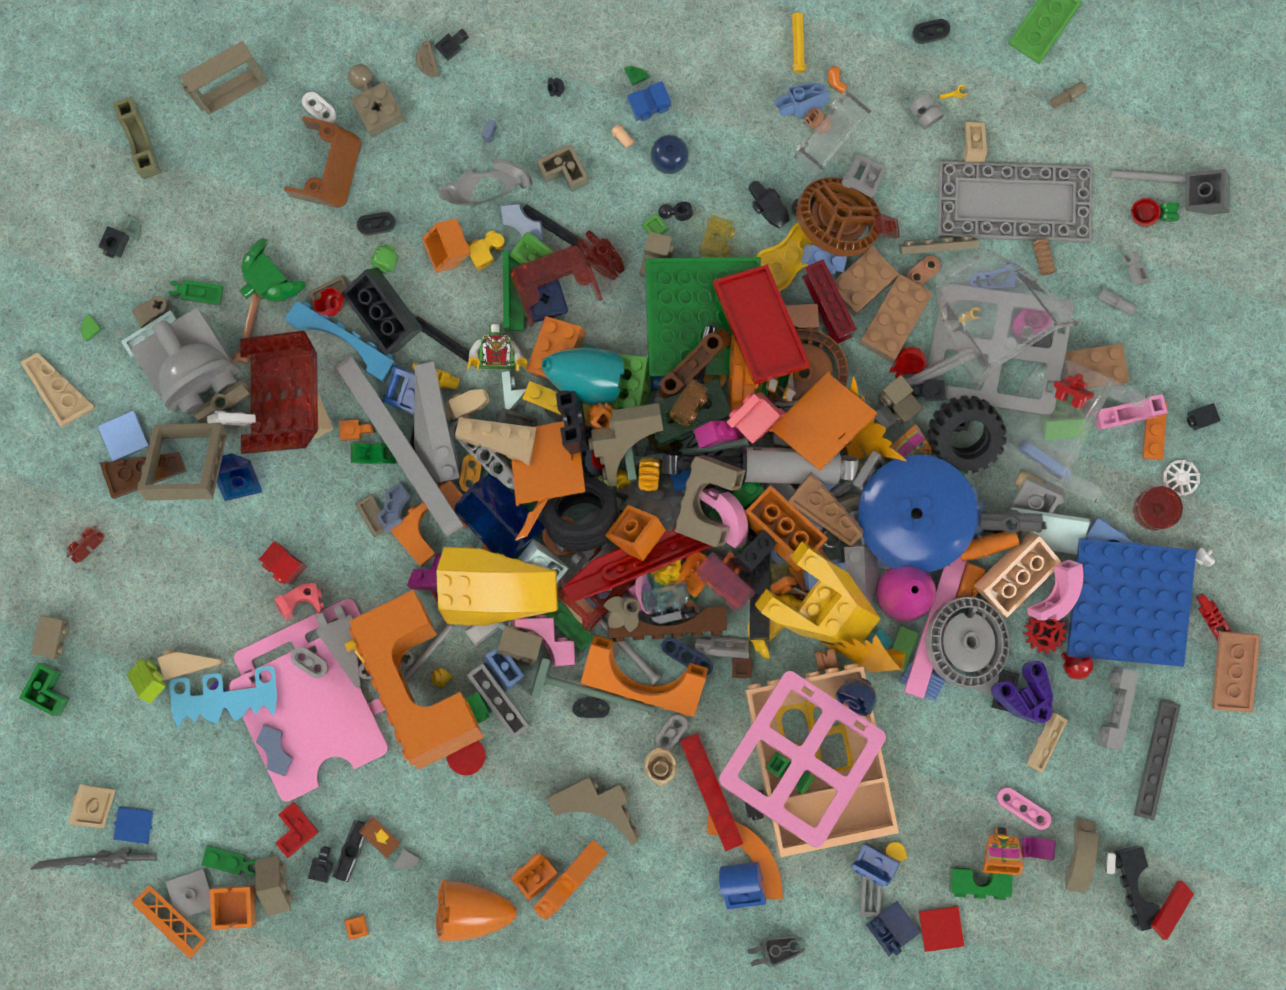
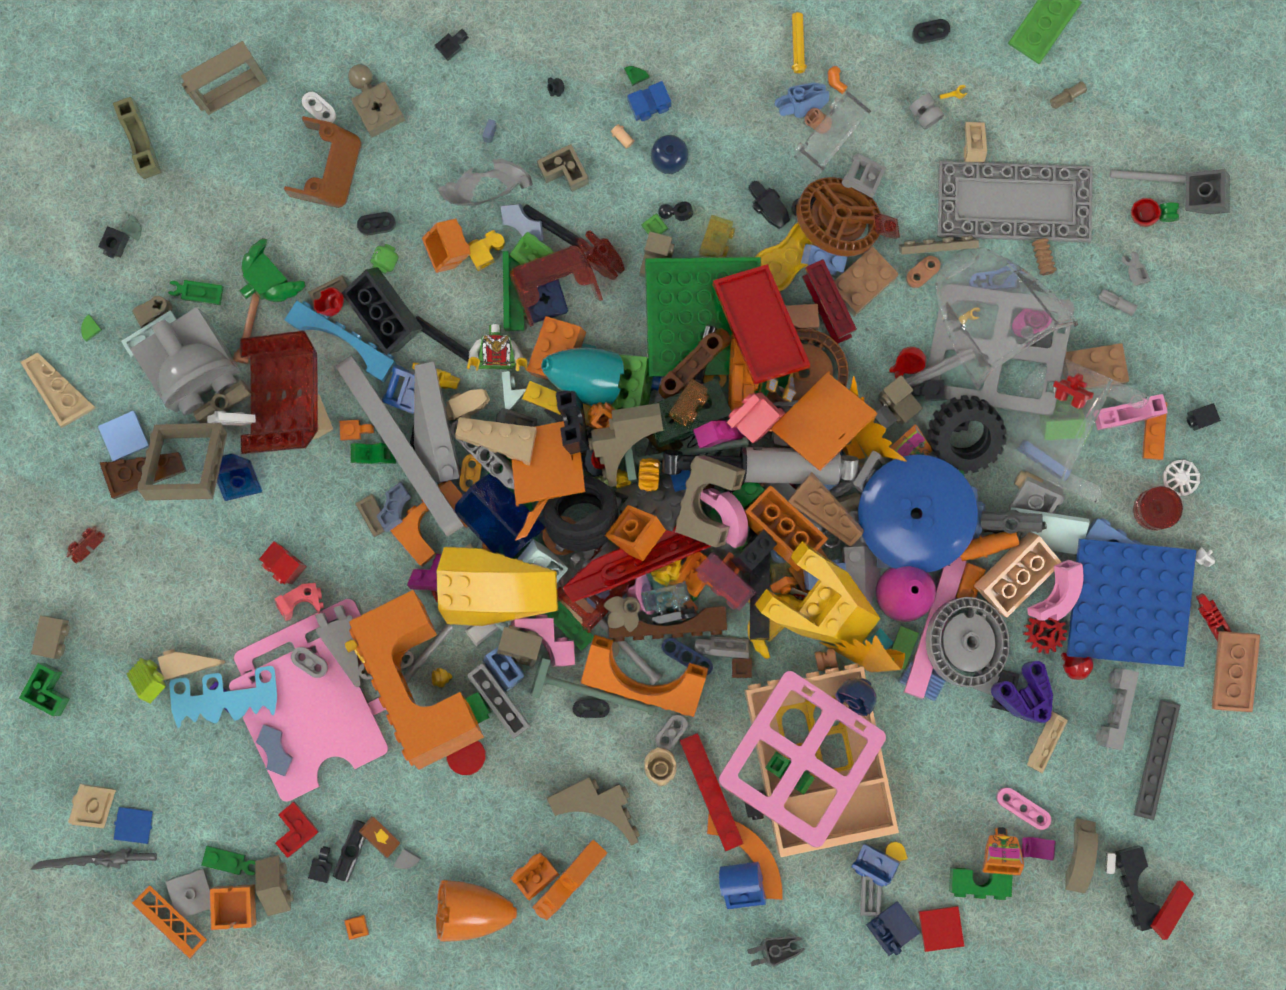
(426, 60): dark tan tile -> none
(895, 318): medium nougat brick -> none

